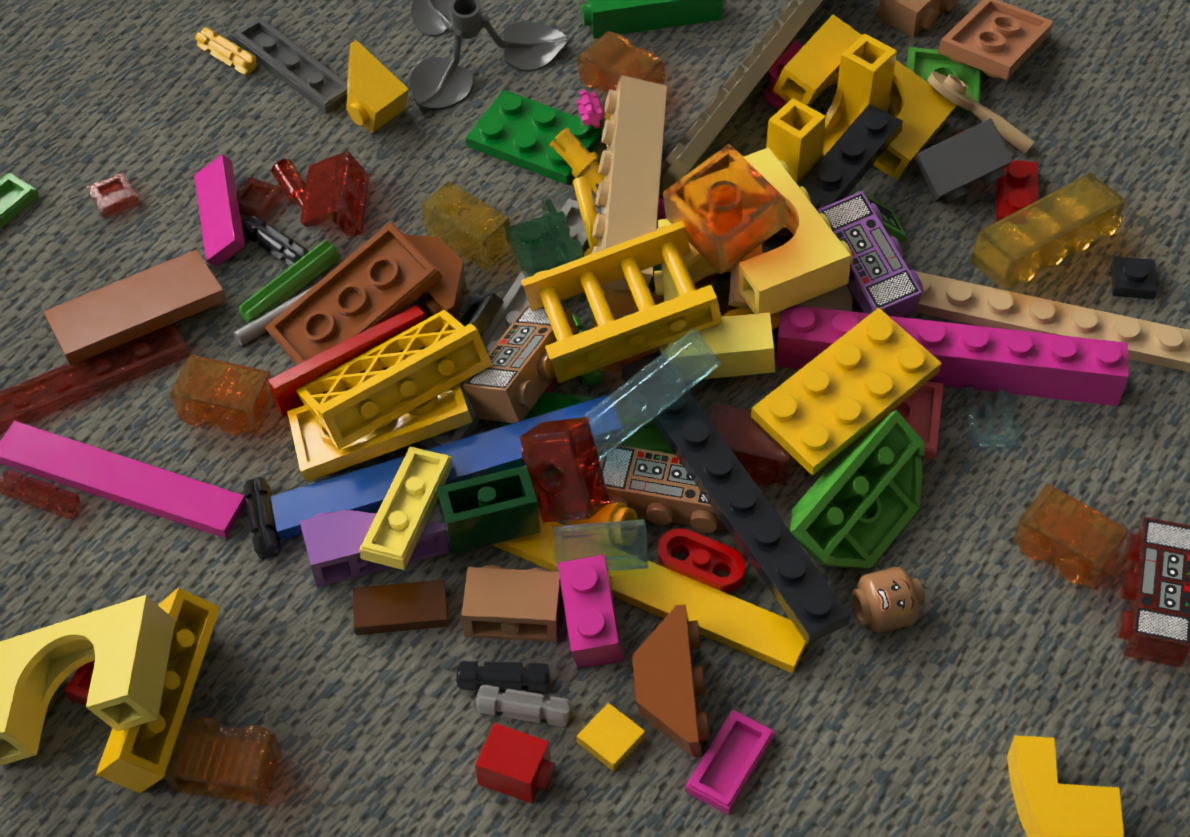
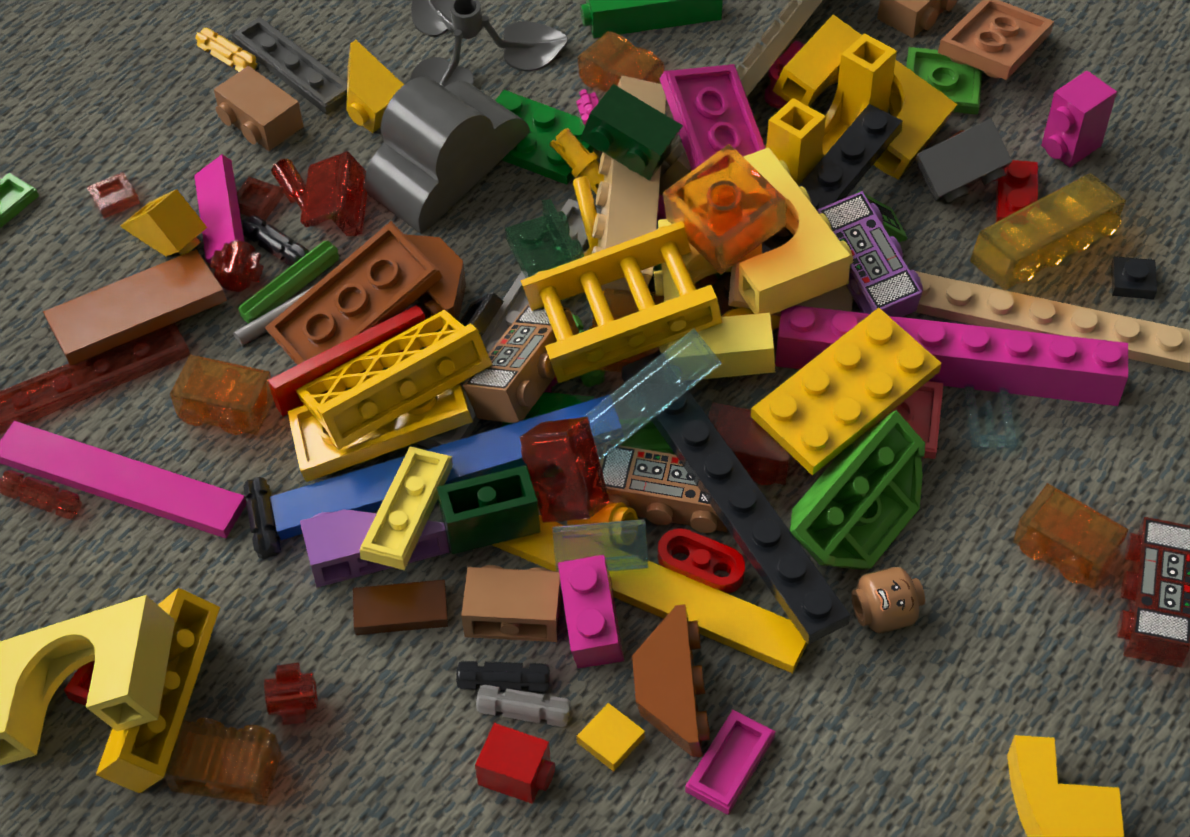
(167, 224): none -> yellow slope
(236, 266): none -> clear red gear
(258, 108): none -> medium nougat brick
(291, 693): none -> clear red gear
(438, 148): none -> dark grey brick
(466, 225): clear yellow brick -> none
(631, 132): none -> dark green brick
(712, 111): none -> dark pink tile
(955, 91): tan piece -> none
(1078, 118): none -> dark pink brick

